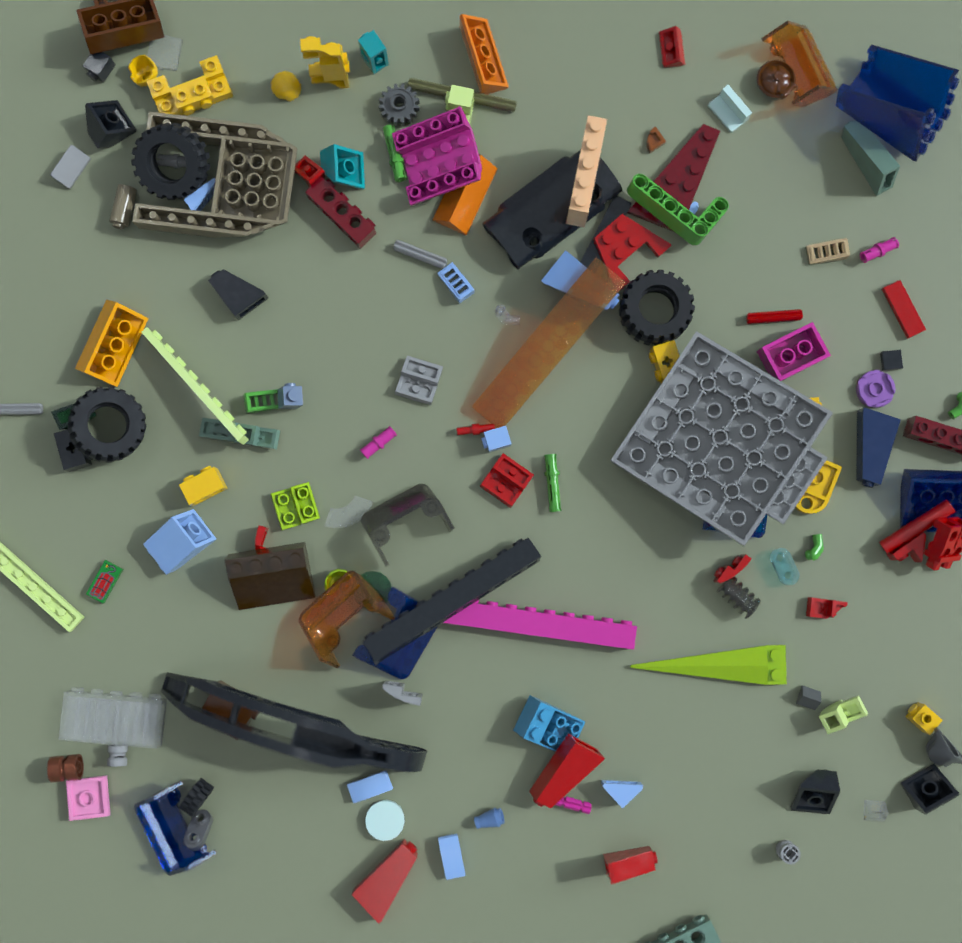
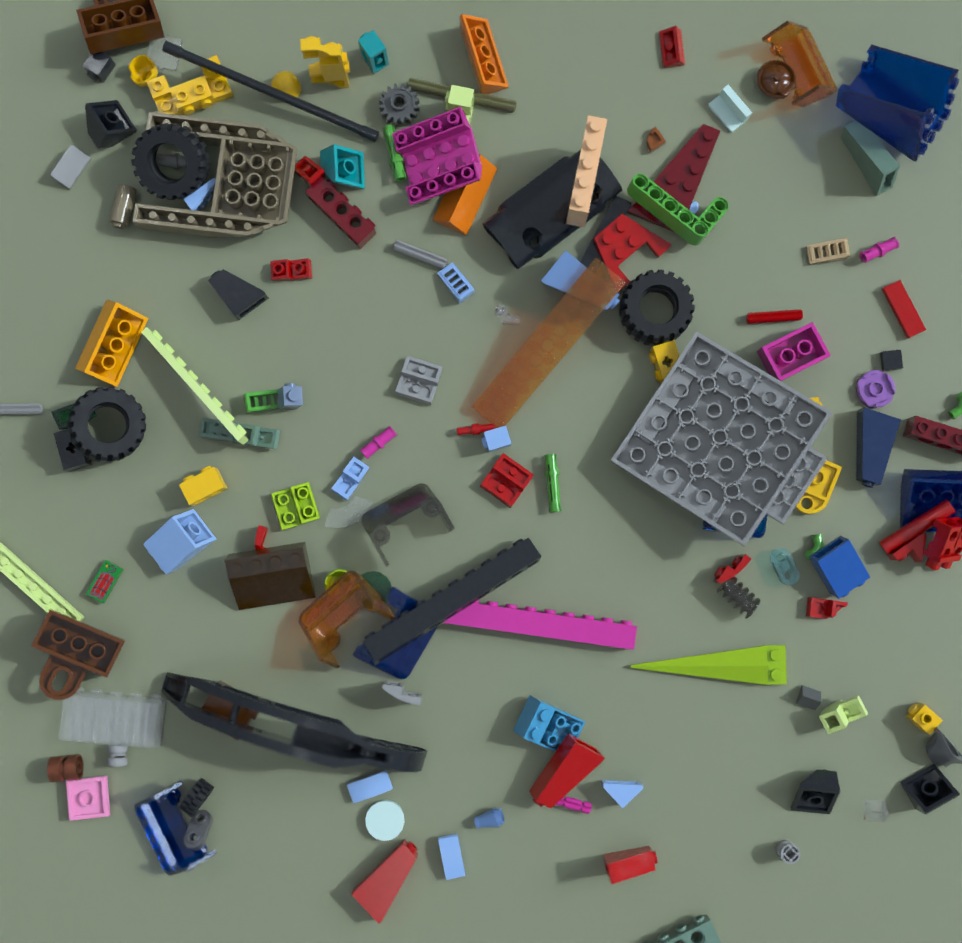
(76, 650): none -> reddish brown brick
(179, 52): none -> black piece
(291, 270): none -> red slope
(350, 478): none -> light blue slope
(839, 567): none -> blue brick

